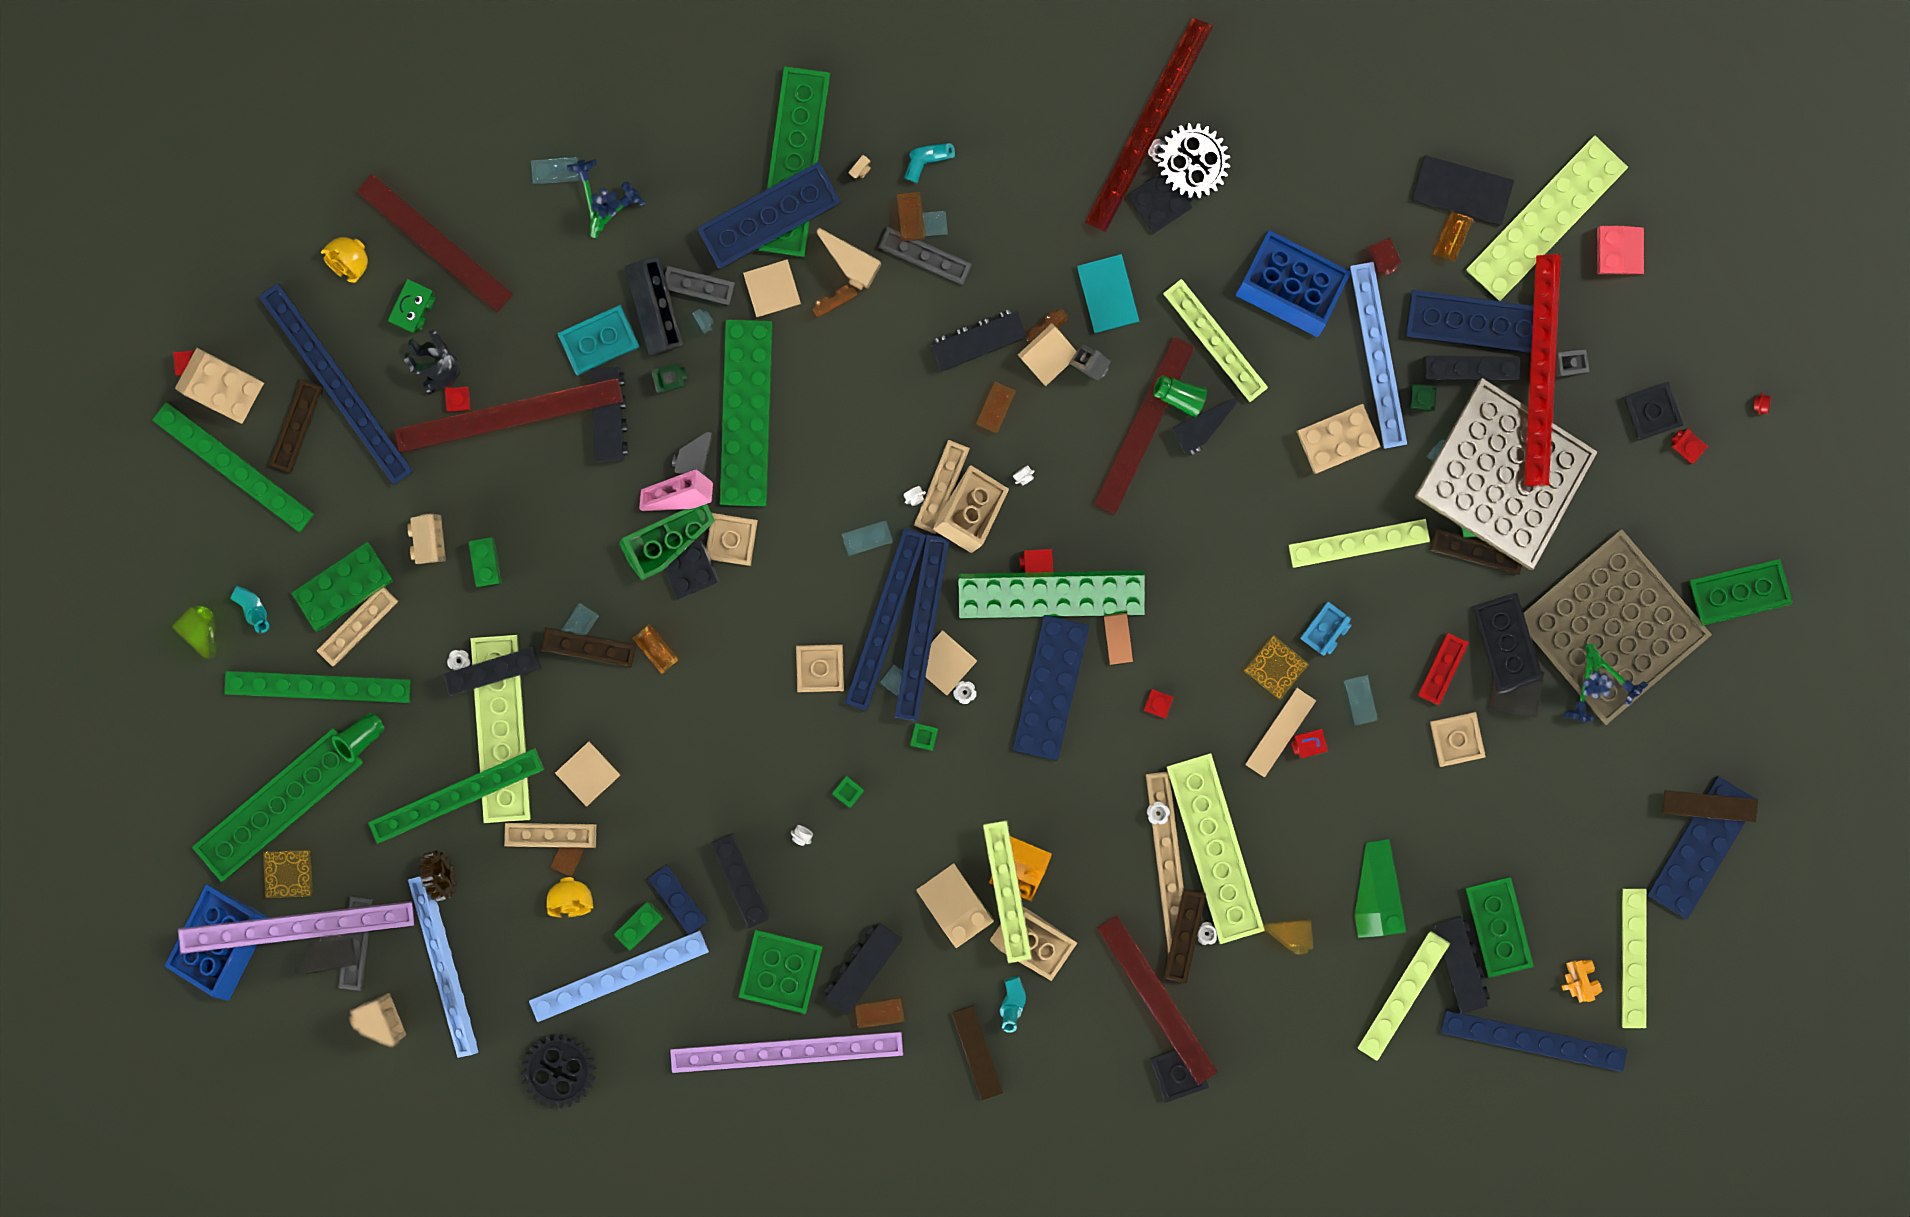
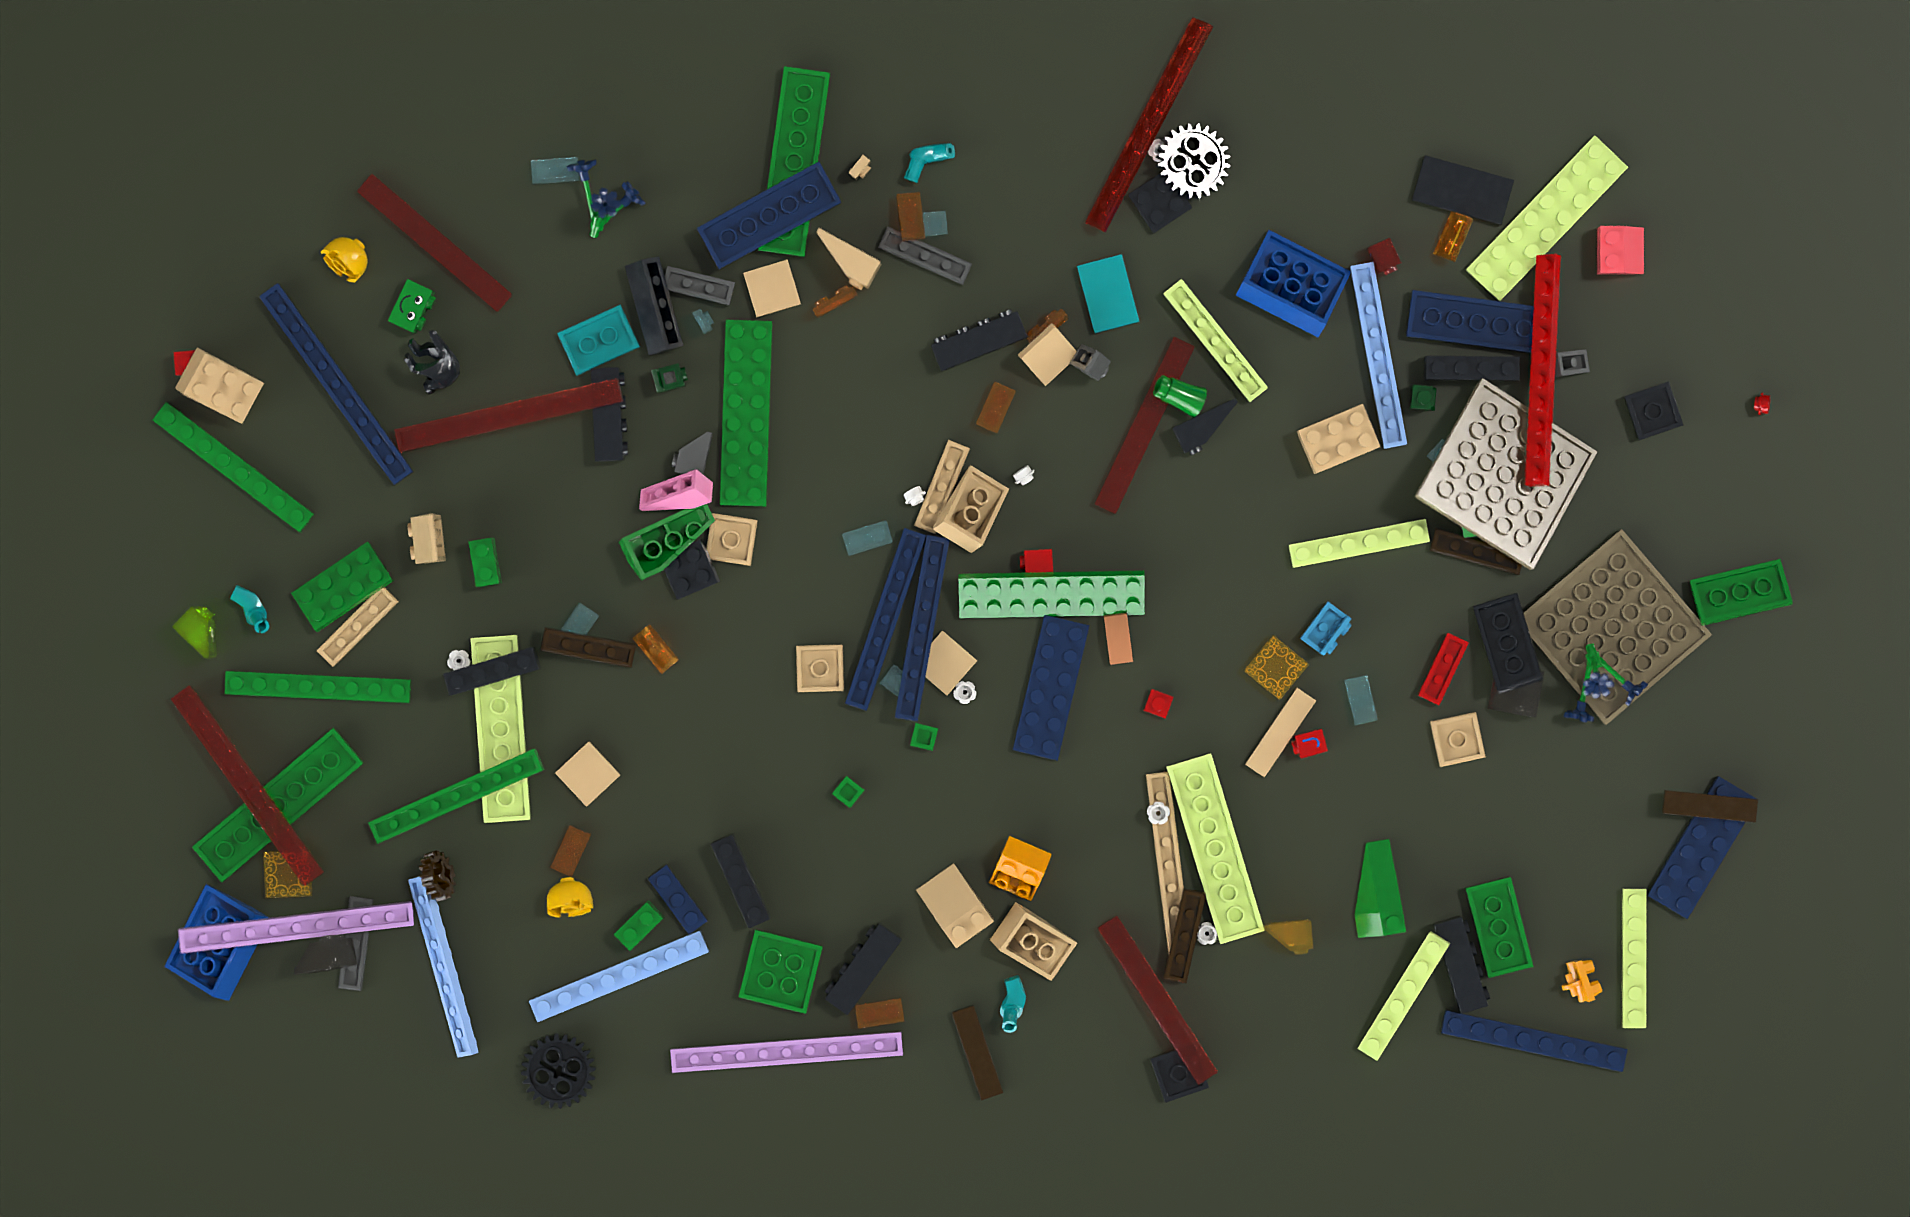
(247, 785): none -> clear red plate
(296, 426): dark brown tile -> none
(357, 737): green plant -> none
(379, 1020): tan slope -> none
(457, 399): red plate -> none
(550, 835): tan tile -> none
(801, 835): white plate -> none
(1007, 891): yellowish green plate -> none
(1688, 445): red bracket -> none

